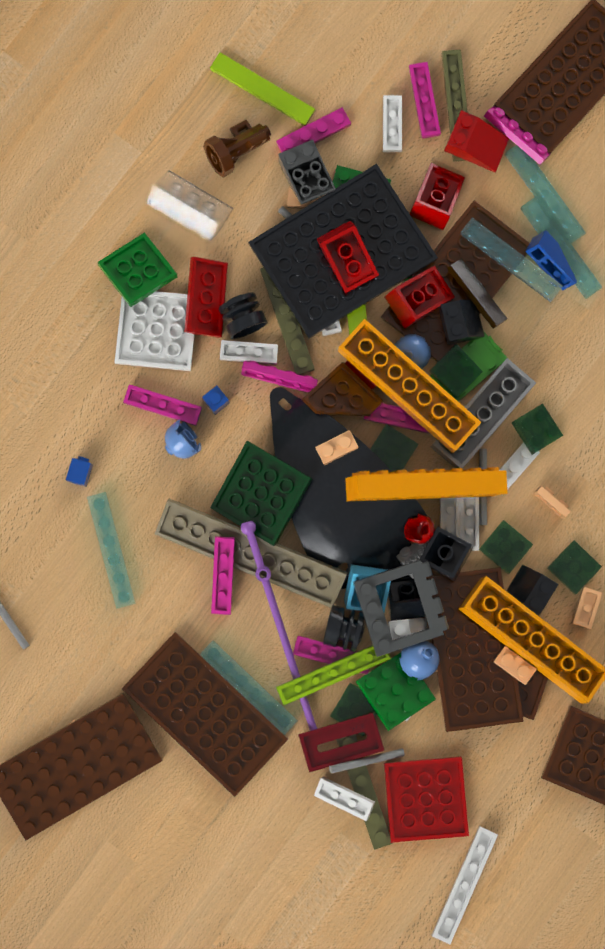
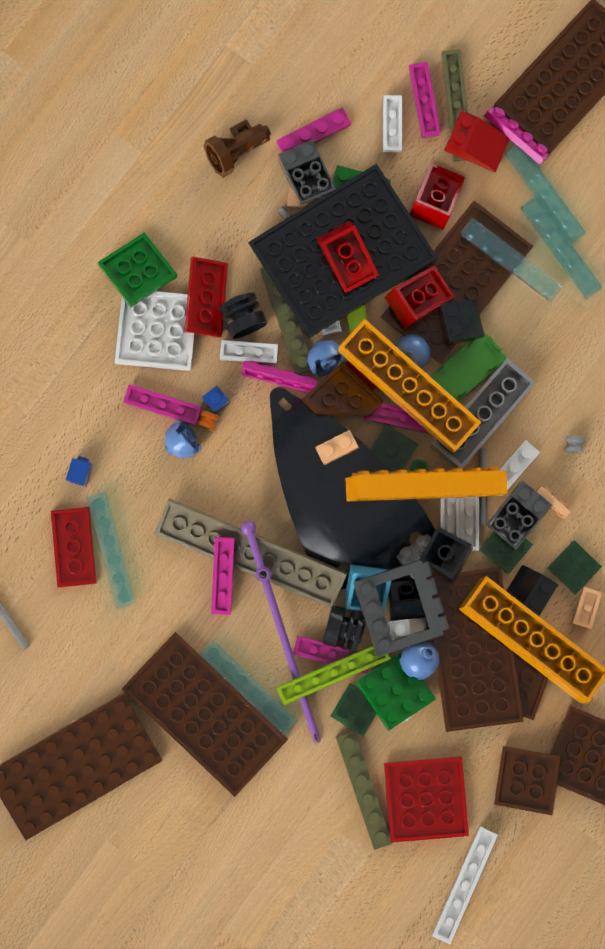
(73, 547): none -> red tile
(189, 205): clear slope -> none
(208, 420): none -> orange wheel
(261, 491): dark green plate -> none
(262, 89): lime tile -> none
(318, 760): dark red piece -> none
(324, 357): none -> medium blue cylinder
(344, 798): white plate -> none
(366, 761): light grey bar -> none
(418, 463): none -> green plate
(419, 529): red hair -> none
(455, 371): clear green plate -> none
(477, 293): dark brown tile -> none
(515, 665): light nougat plate -> none
(519, 514): none -> dark grey slope
(527, 780): none -> reddish brown plate
(537, 429): clear green plate -> none
(550, 259): blue slope -> none
(574, 444): none -> light grey wheel

